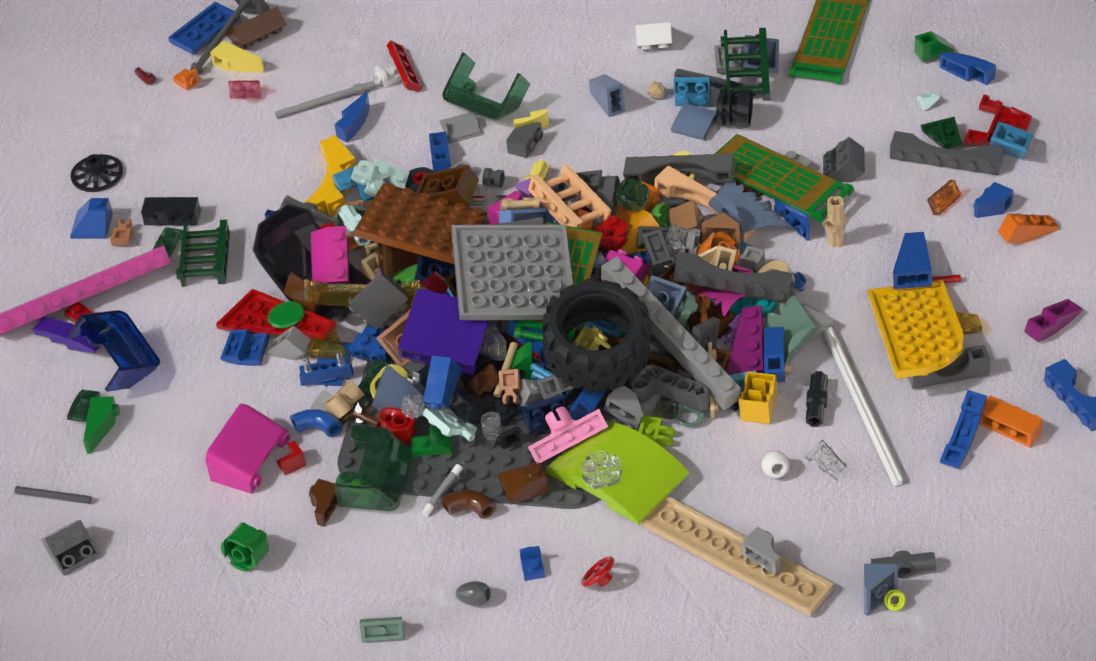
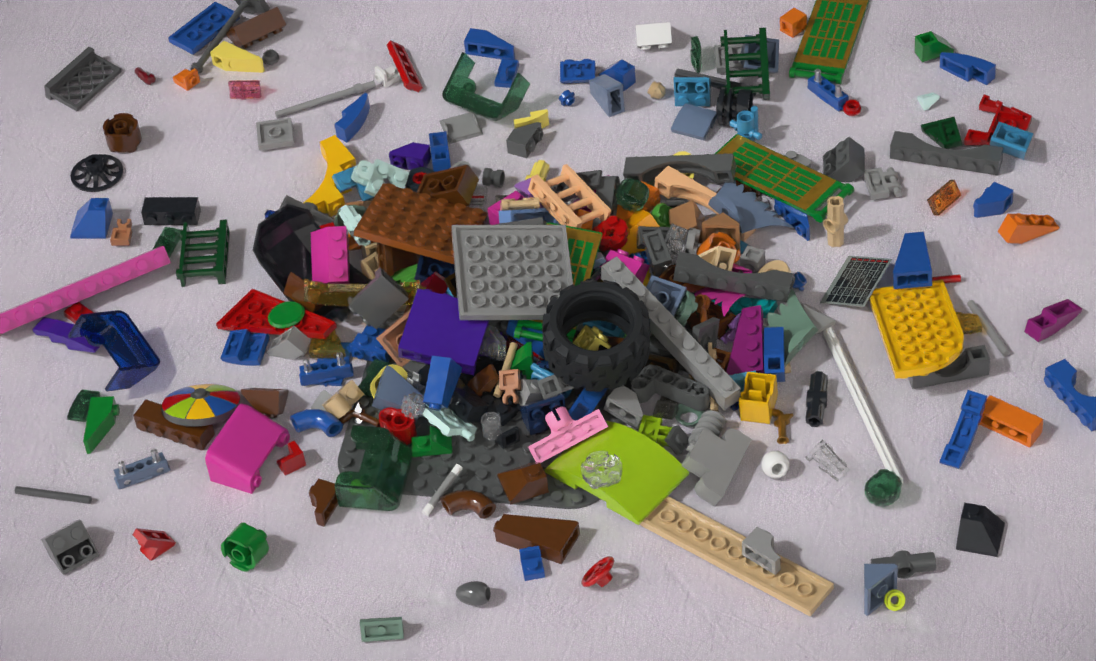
(72, 73): none -> dark grey fence
(122, 133): none -> reddish brown brick
(141, 470): none -> sand blue piece
(151, 419): none -> reddish brown arch
(153, 542): none -> red slope
(200, 404): none -> dish
(267, 400): none -> reddish brown slope
(270, 57): none -> dark grey plate
(274, 134): none -> light grey plate
(411, 156): none -> dark purple slope
(486, 44): none -> blue slope
(506, 73): none -> blue hinge
(552, 535): none -> reddish brown slope
(567, 98): none -> blue plate
(577, 71): none -> blue bracket
(622, 72): none -> blue slope
(677, 439): none -> dark grey plate
(695, 54): none -> clear green slope
(710, 420): none -> light grey piece
(715, 461): none -> light grey brick
(747, 124): none -> dark azure pin
(783, 420): none -> pearl gold piece
(793, 22): none -> orange brick
(827, 91): none -> blue piece
(852, 107): none -> red plate
(856, 281): none -> black sticker
(877, 186): none -> light grey plate
(883, 488): none -> clear green hair
(979, 530): none -> black slope
(989, 329): none -> light grey bar

